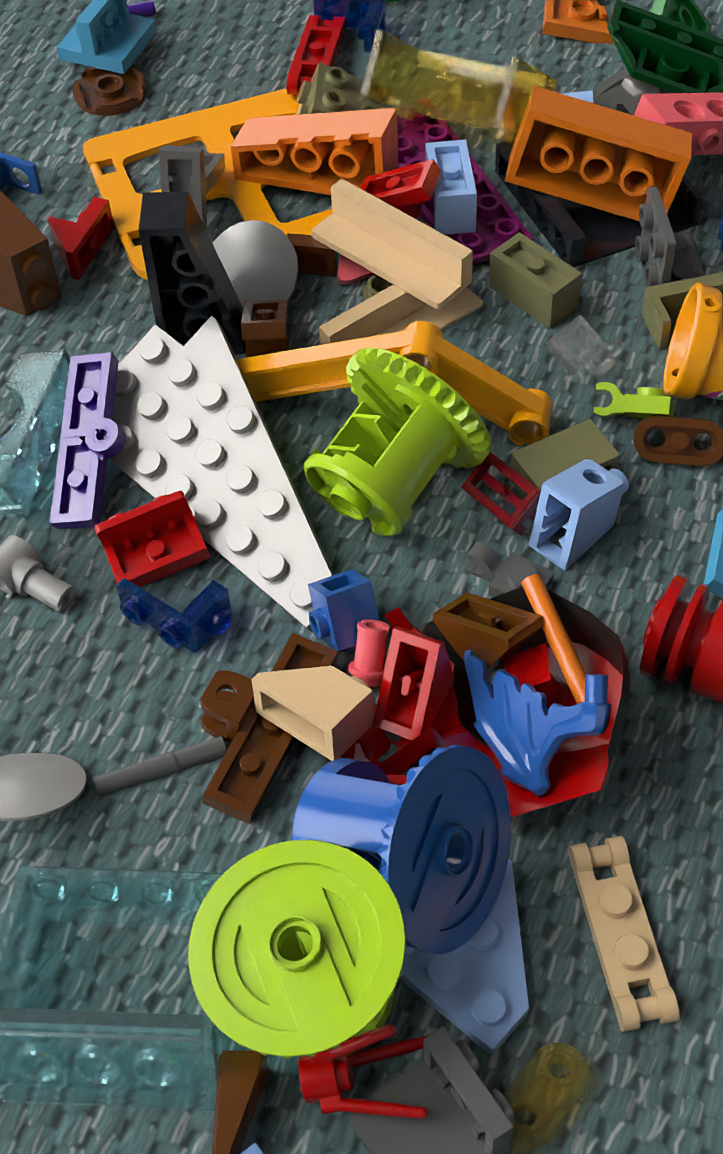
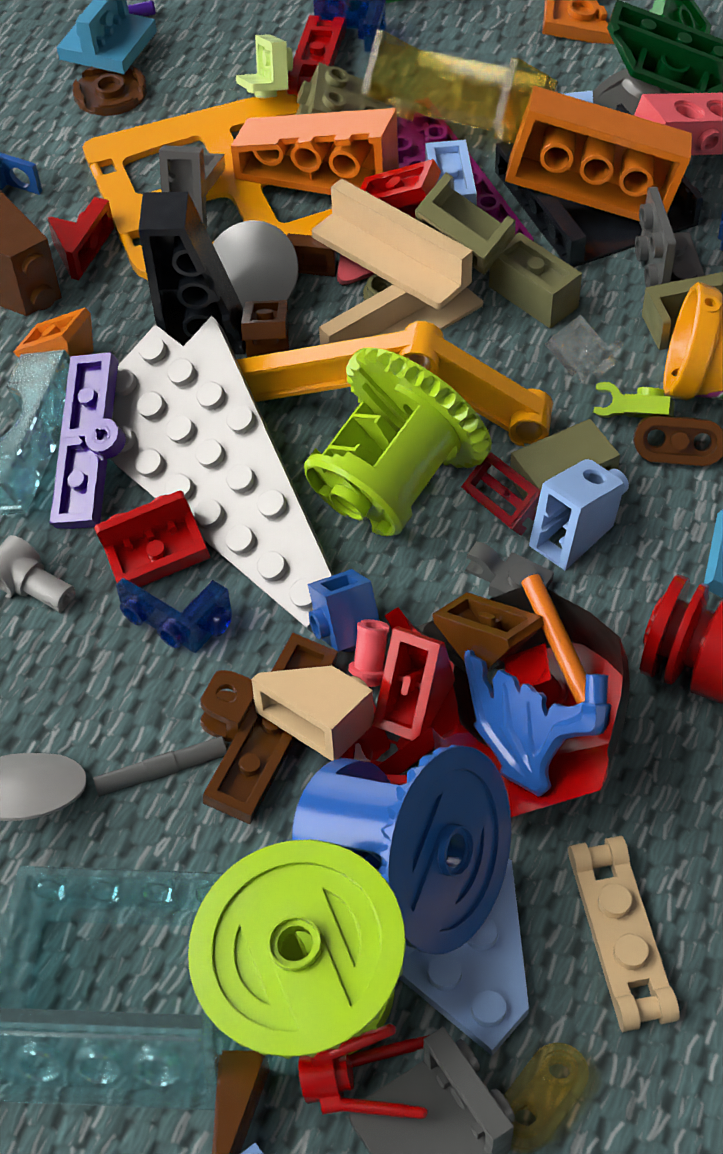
(63, 332): none -> orange slope
(273, 64): none -> yellowish green bracket
(465, 223): none -> olive panel

